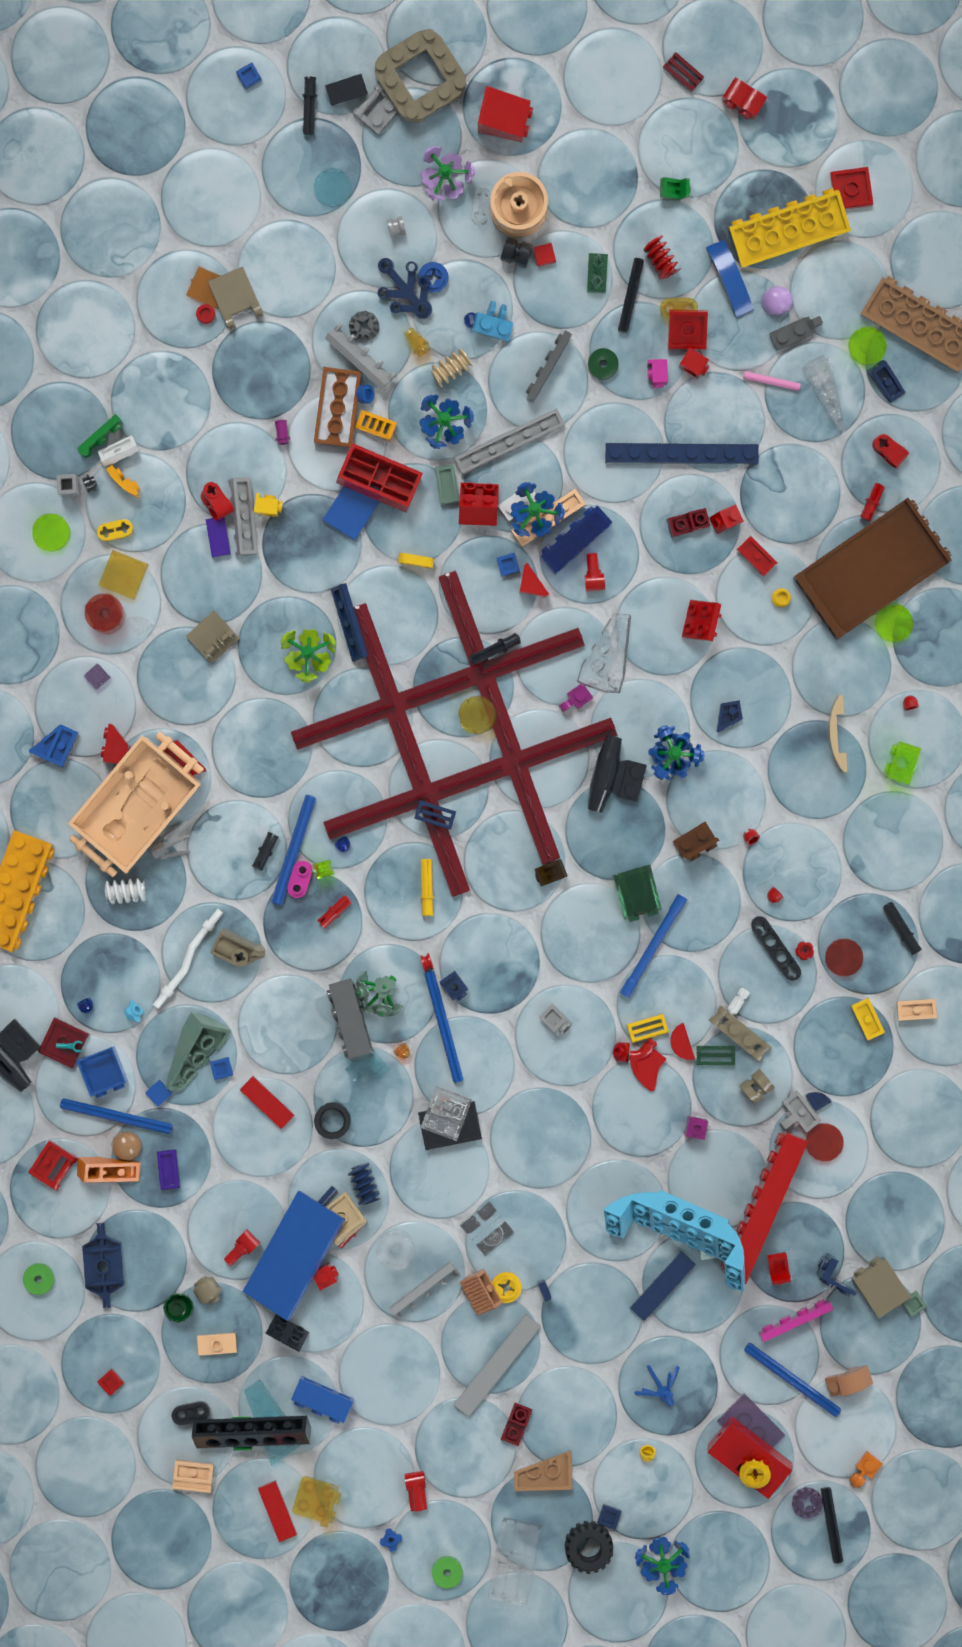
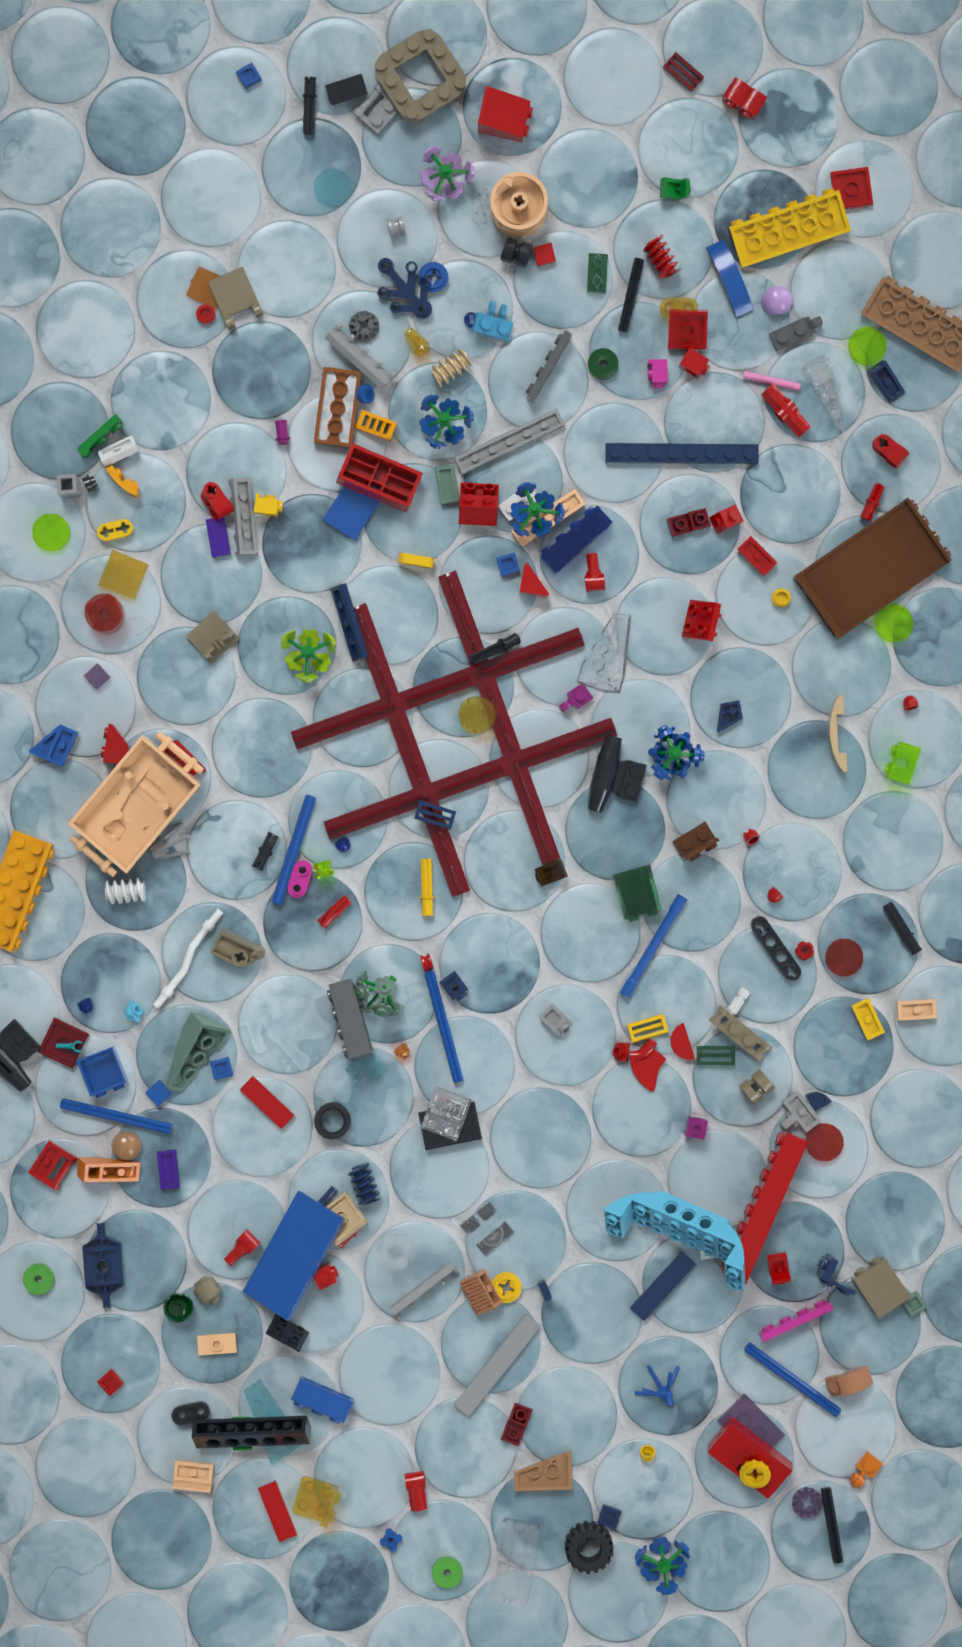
(786, 410): none -> red piece

